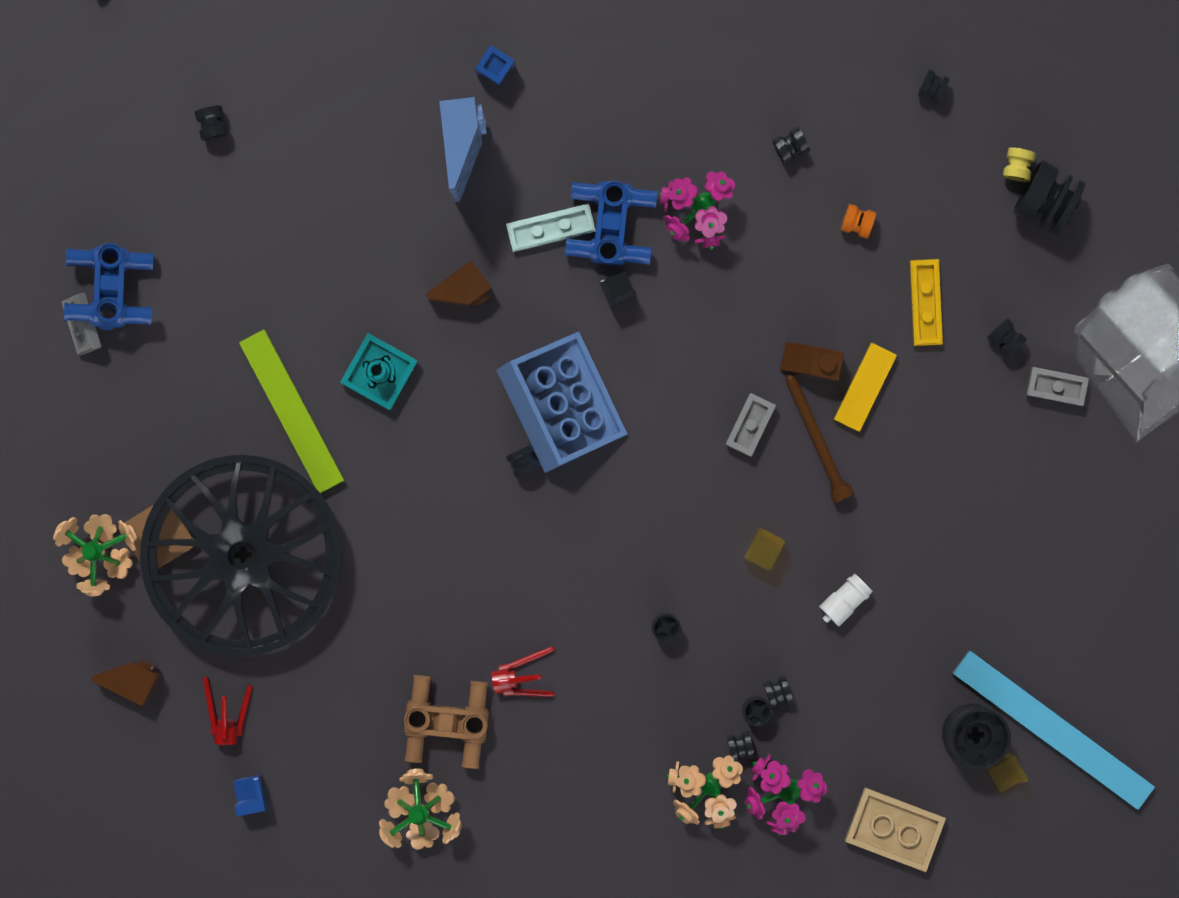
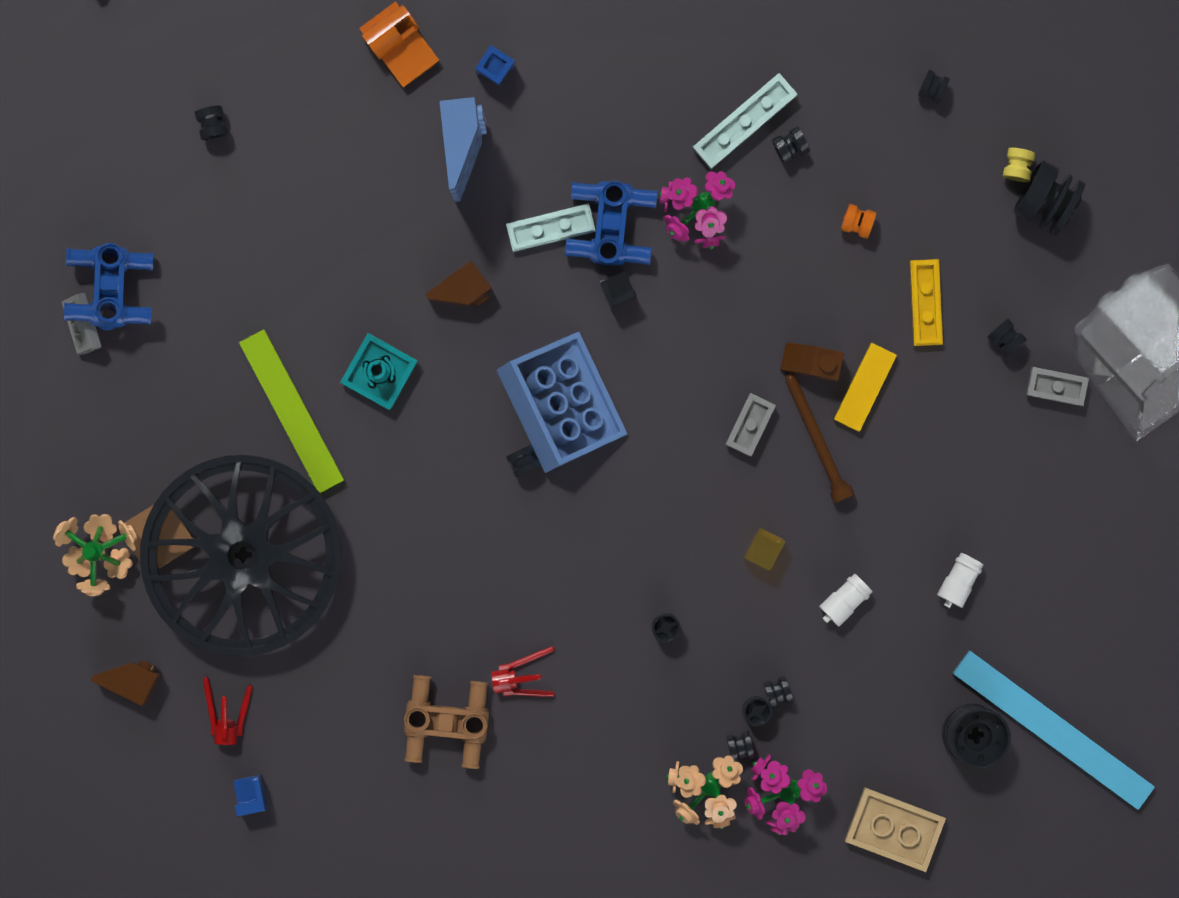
(396, 41): none -> orange piece
(421, 824): light nougat plant -> none
(745, 121): none -> light aqua plate
(960, 581): none -> white piece
(1007, 773): clear yellow panel -> none

